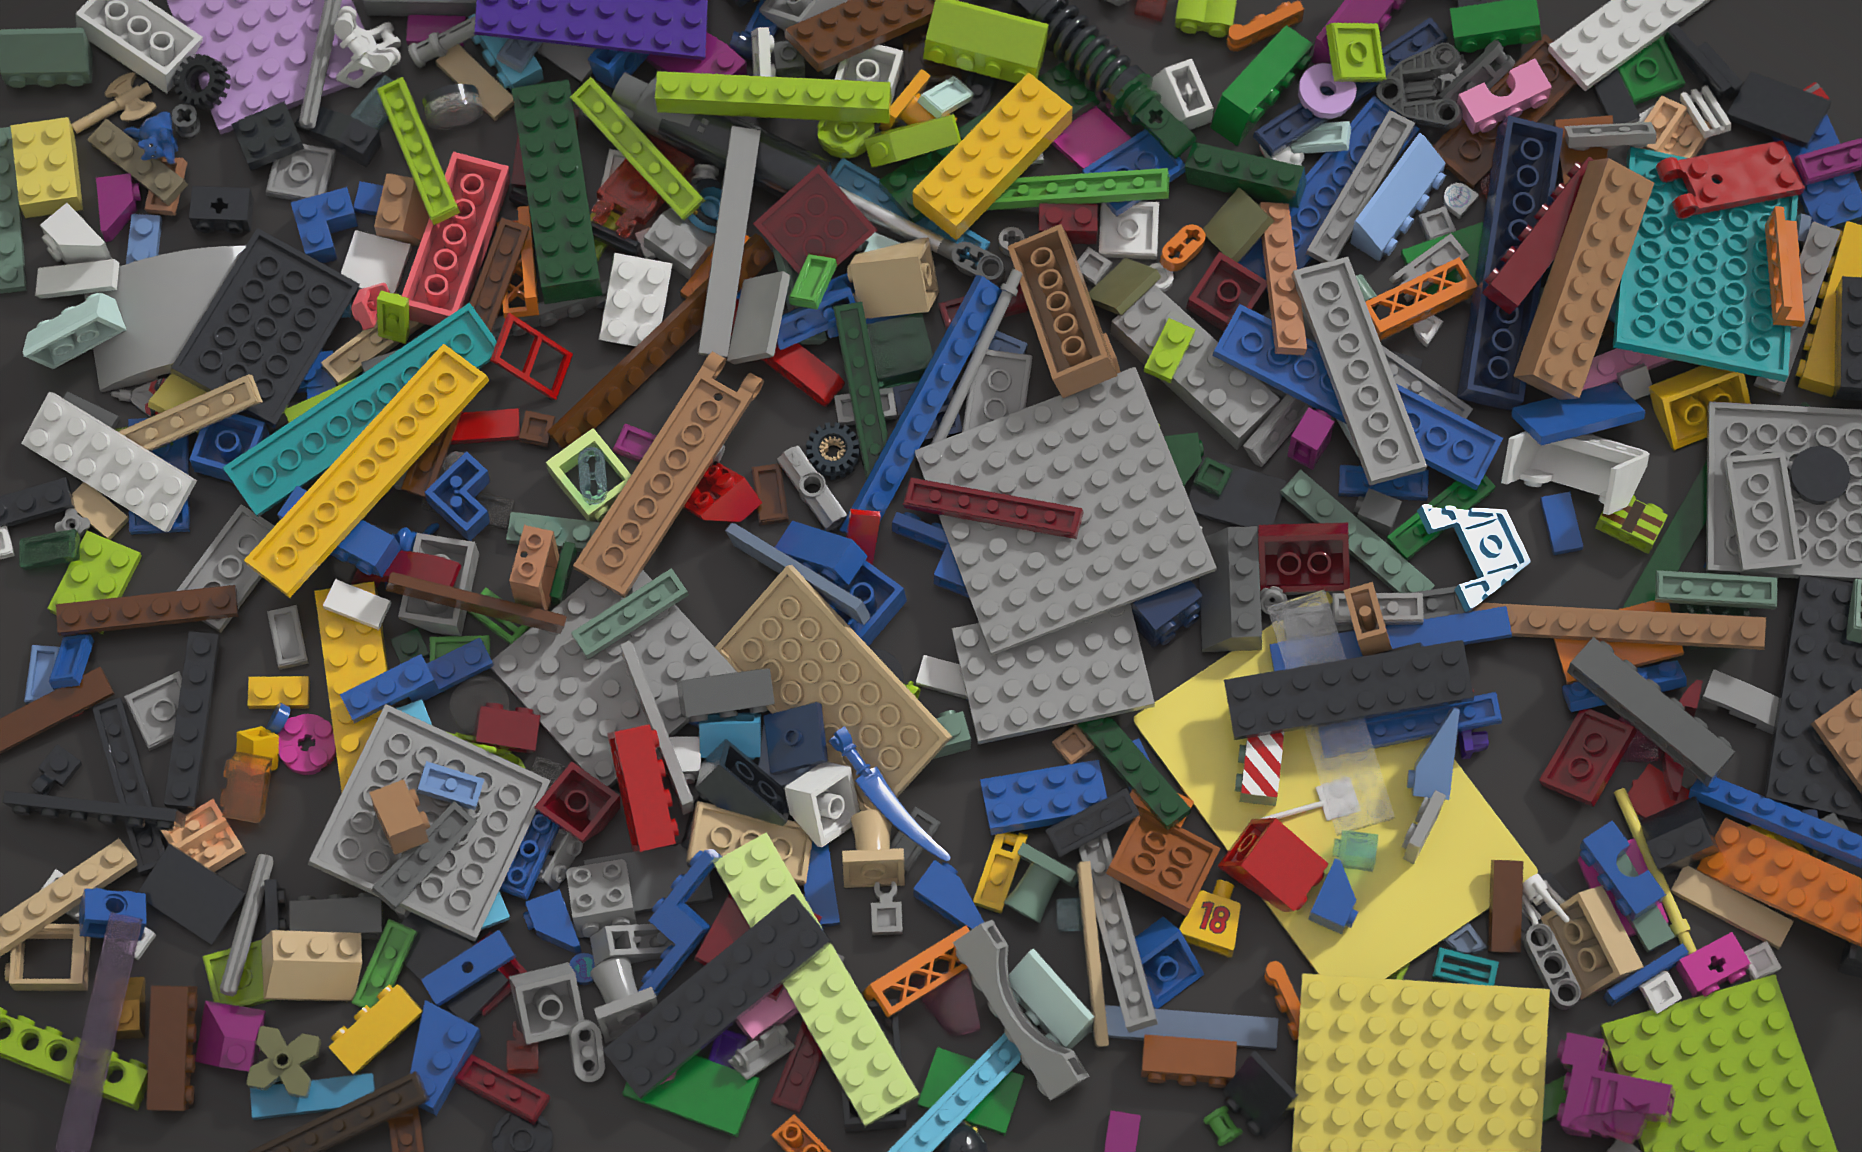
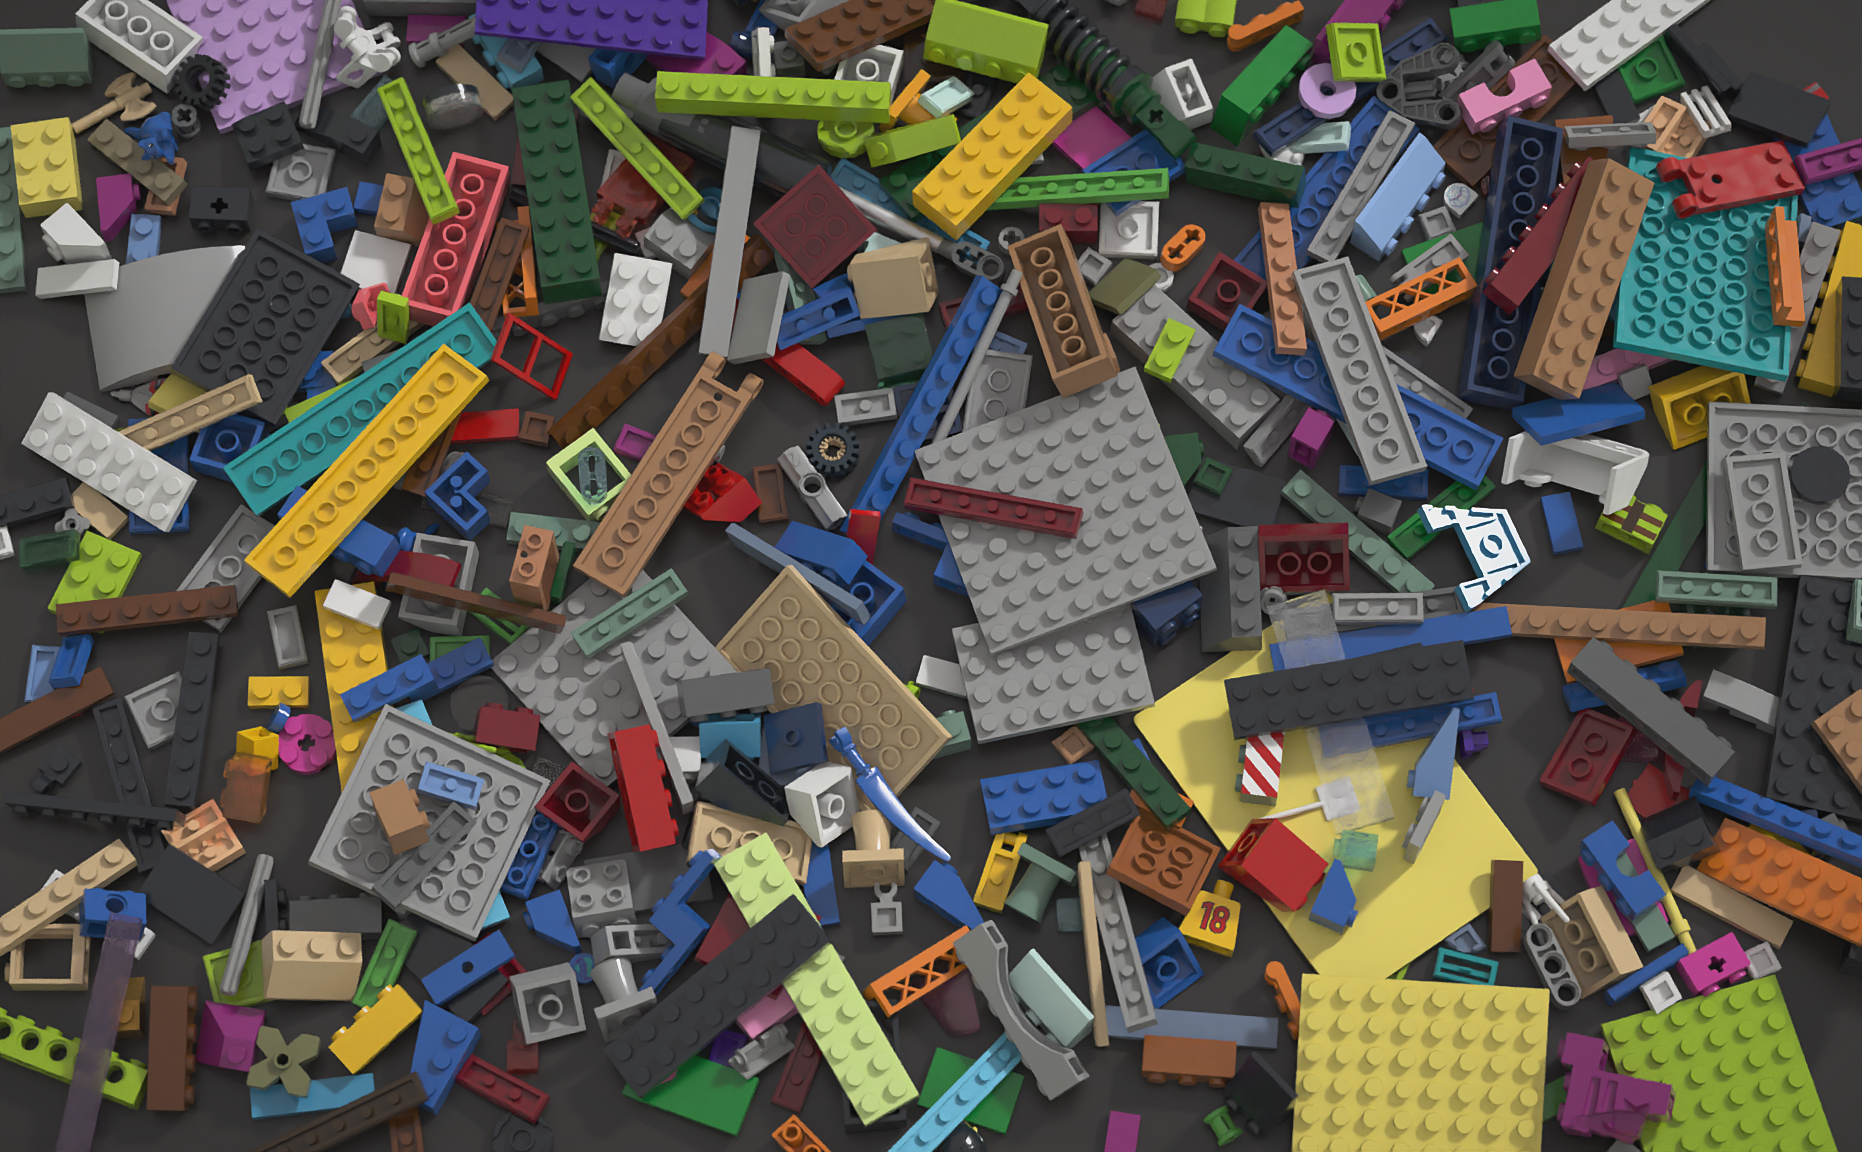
(74, 331): light aqua slope -> none
(587, 1050): light grey plate -> none
(704, 171): light grey bush -> none
(812, 281): bright green tile -> none
(861, 382): dark green tile -> none
(1237, 225): olive tile -> none
(1367, 619): medium nougat slope -> none

